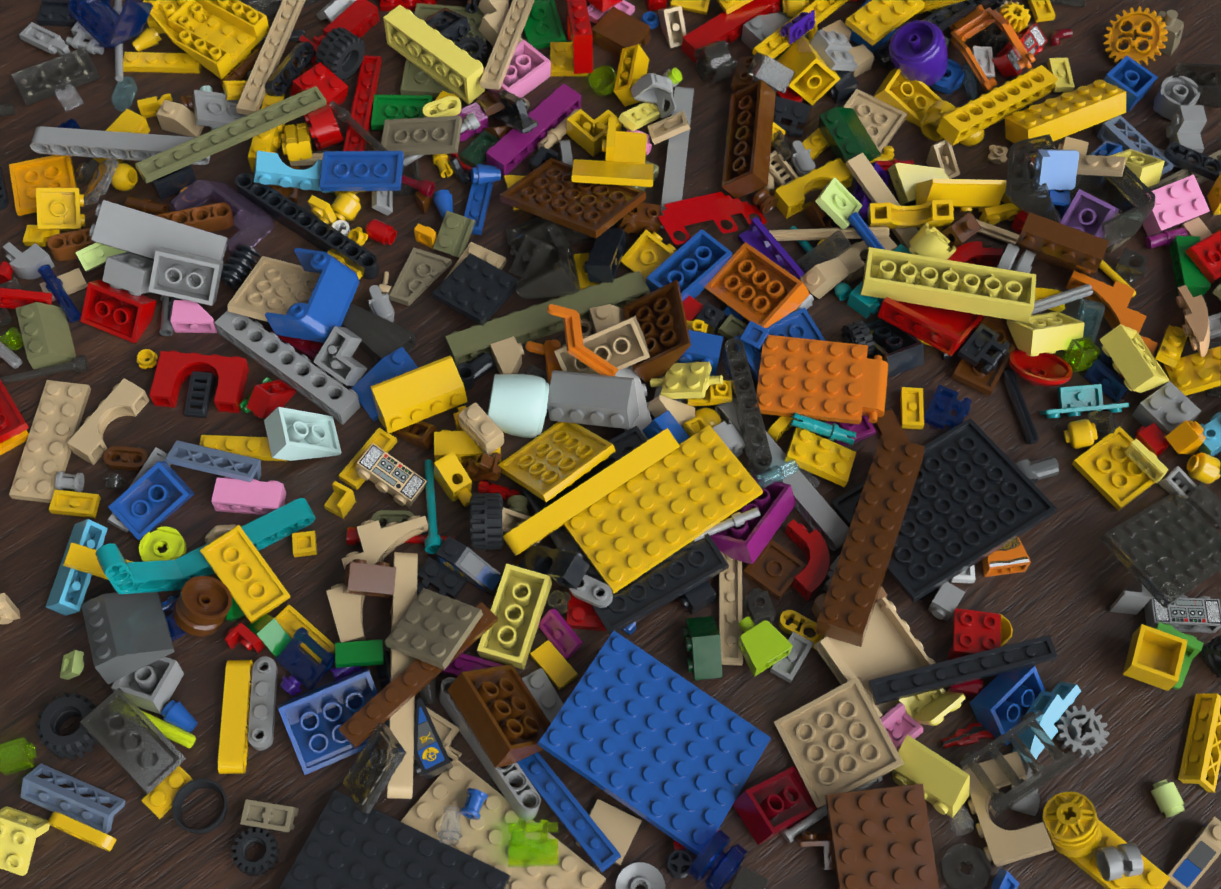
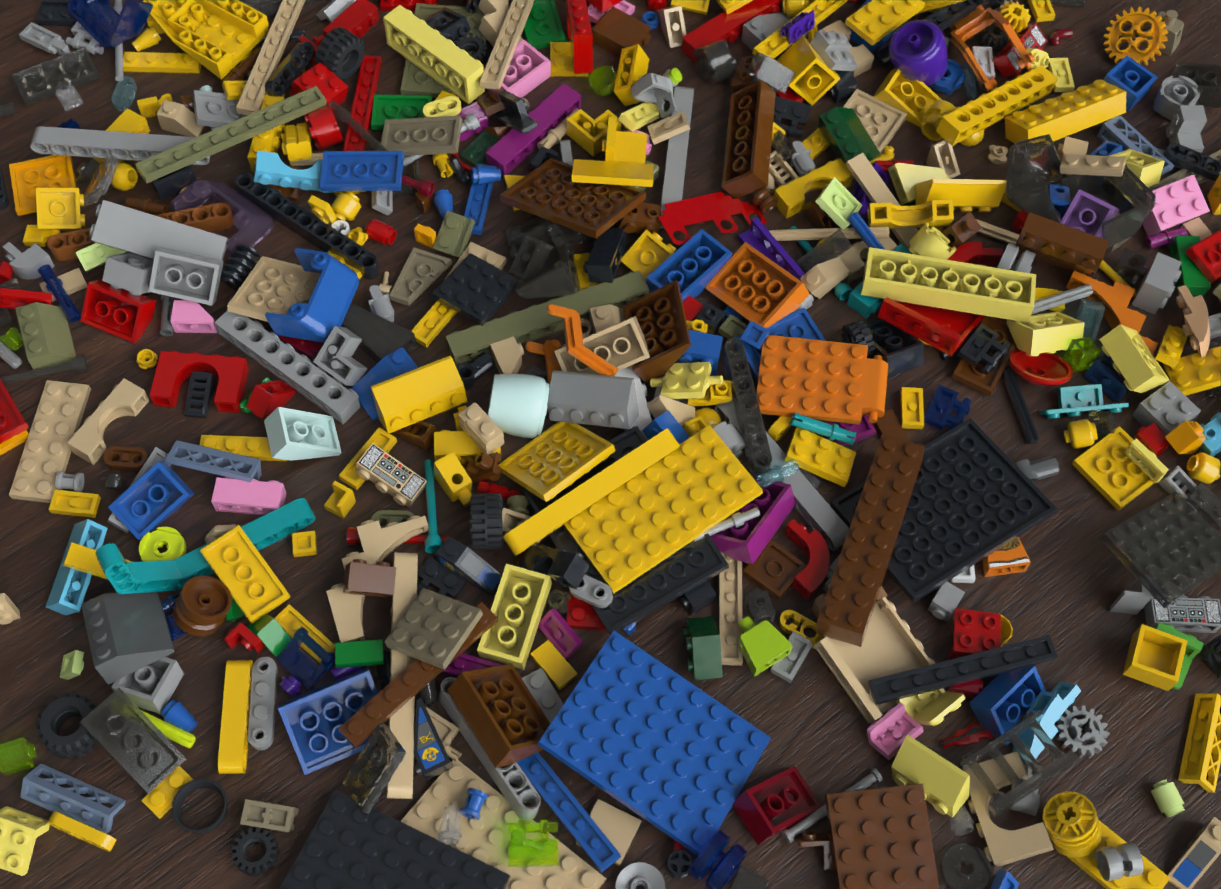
(432, 323): none -> yellow plate
(838, 742): tan plate -> none
(999, 213): yellow plate -> none
(1041, 58): none -> light yellow plate
(1057, 168): light blue bracket -> none
(1157, 283): none -> light grey brick

